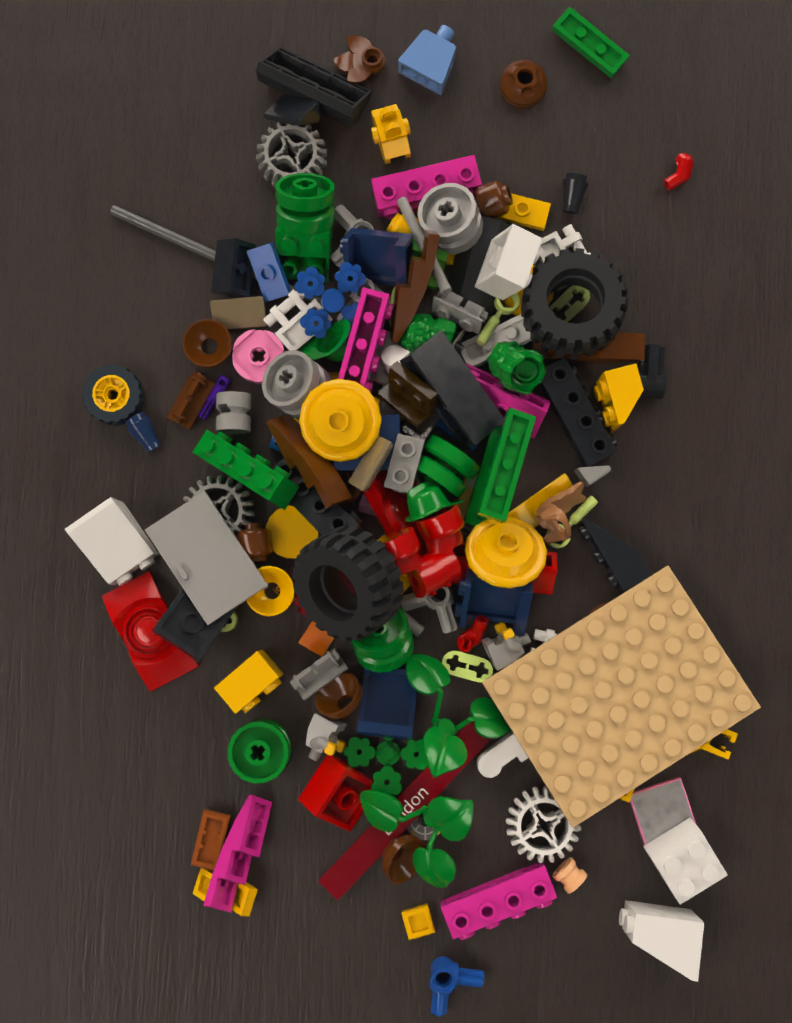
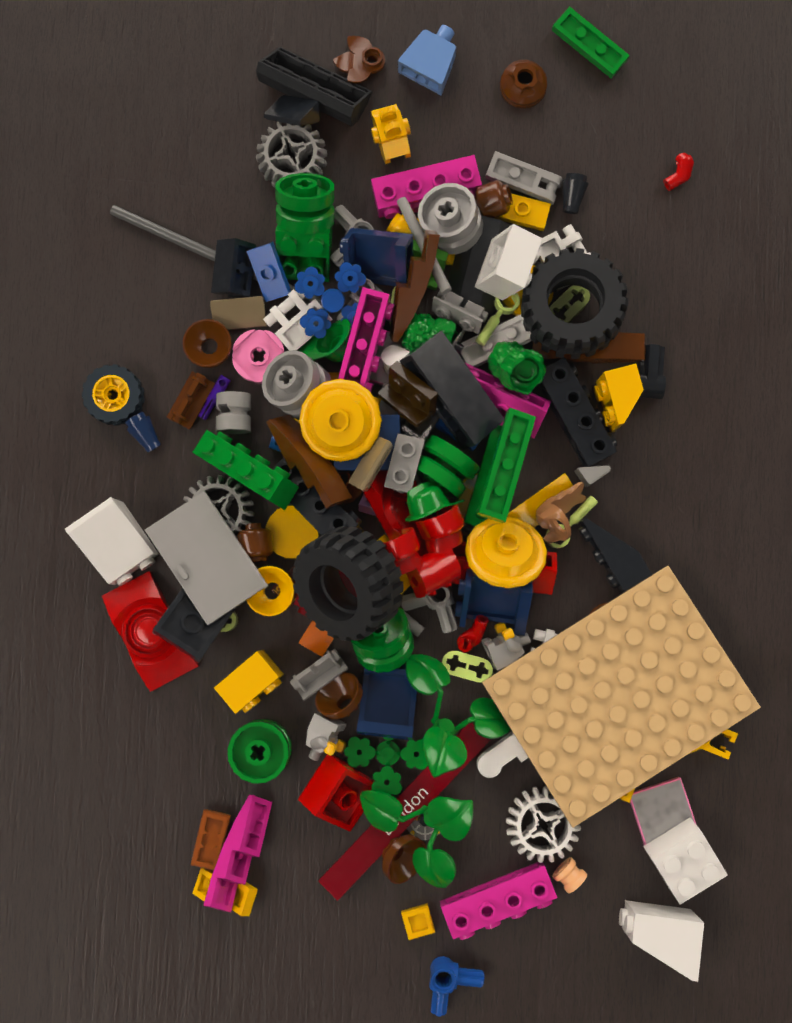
(523, 177): none -> light grey plate

